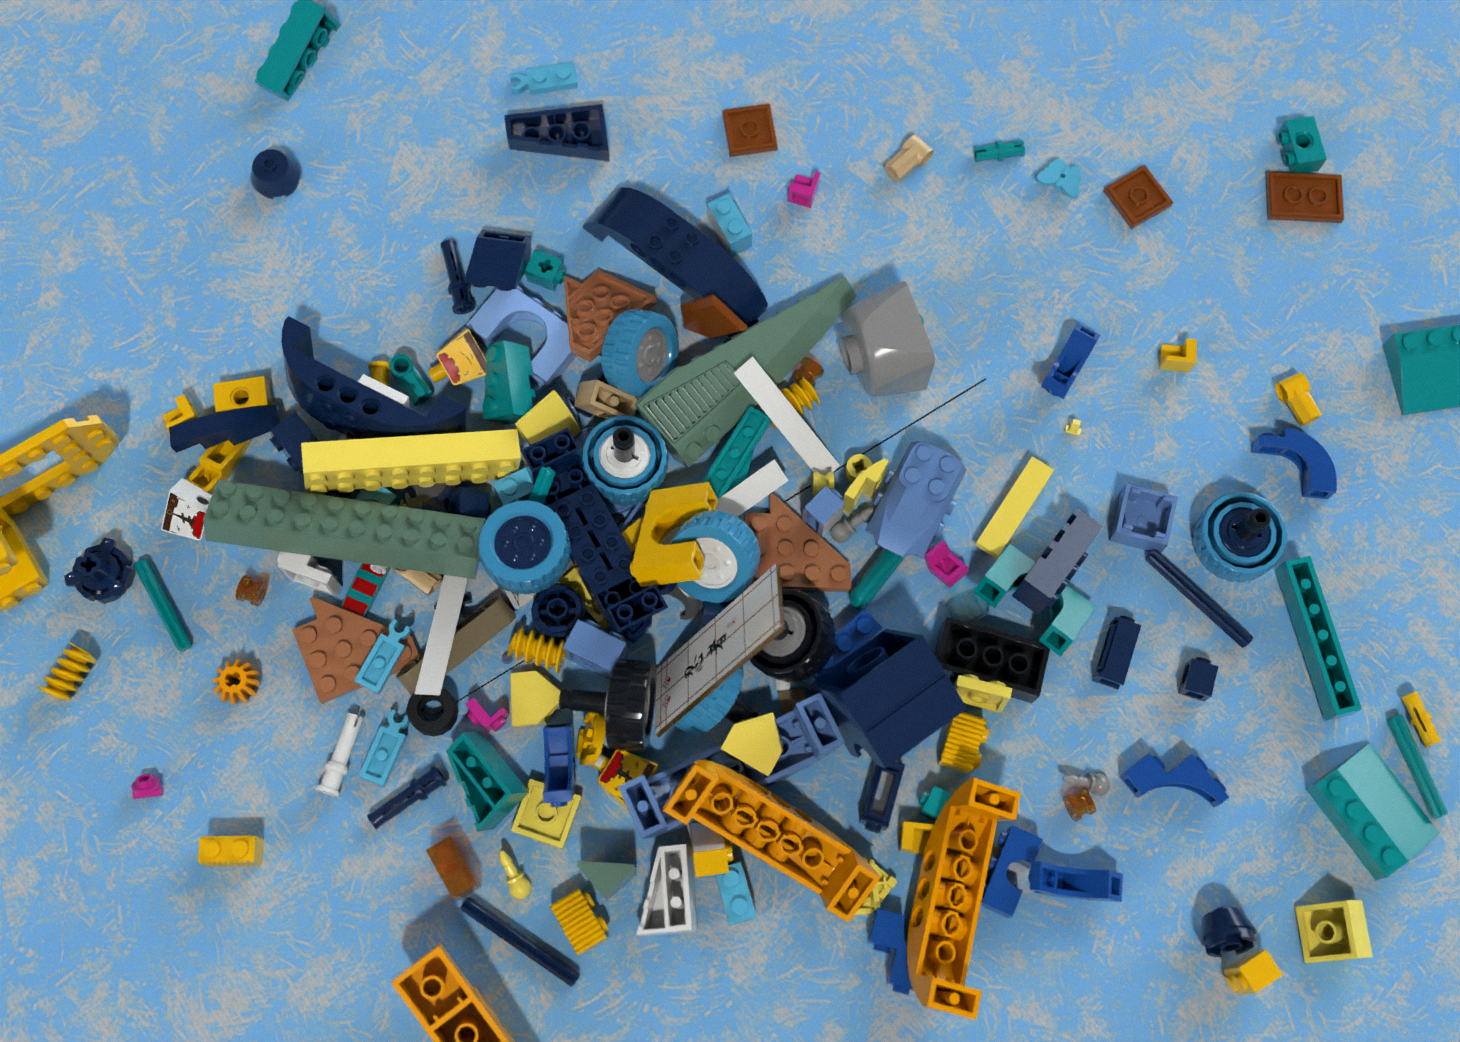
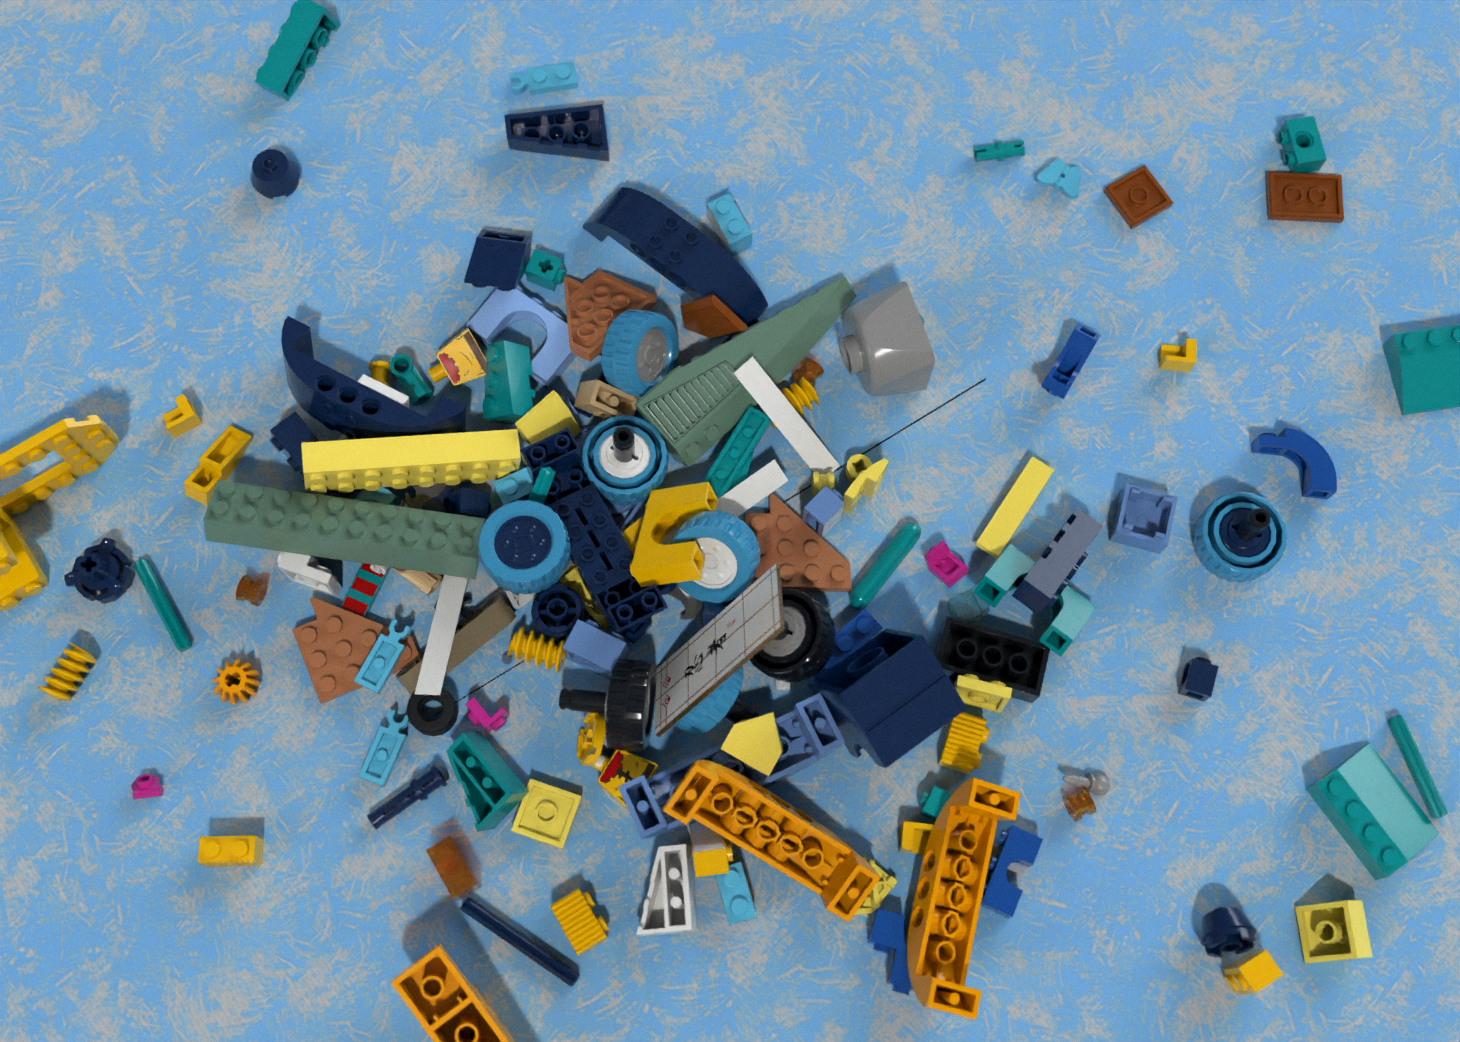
(186, 510): white torso -> none
(228, 394): yellow brick -> none
(230, 425): dark blue slope -> none
(336, 767): white pin -> none
(457, 287): dark blue pin -> none
(519, 886): light yellow bar -> none
(532, 698): light yellow slope -> none
(559, 769): blue arch -> none
(607, 877): sand green slope -> none
(749, 130): dark orange tile -> none
(789, 698): dark tan slope -> none
(803, 190): dark pink panel -> none
(842, 531): light grey bar -> none
(881, 797): dark blue window -> none
(913, 154): tan piece -> none
(916, 500): medium blue slope -> none
(1073, 428): light yellow piece -> none
(1075, 883): blue arch -> none
(1117, 652): dark blue window -> none
(1188, 774): blue arch -> none
(1199, 598): dark blue axle -> none
(1296, 394): yellow piece -> none
(1318, 638): teal brick -> none
(1423, 722): yellow pin -> none

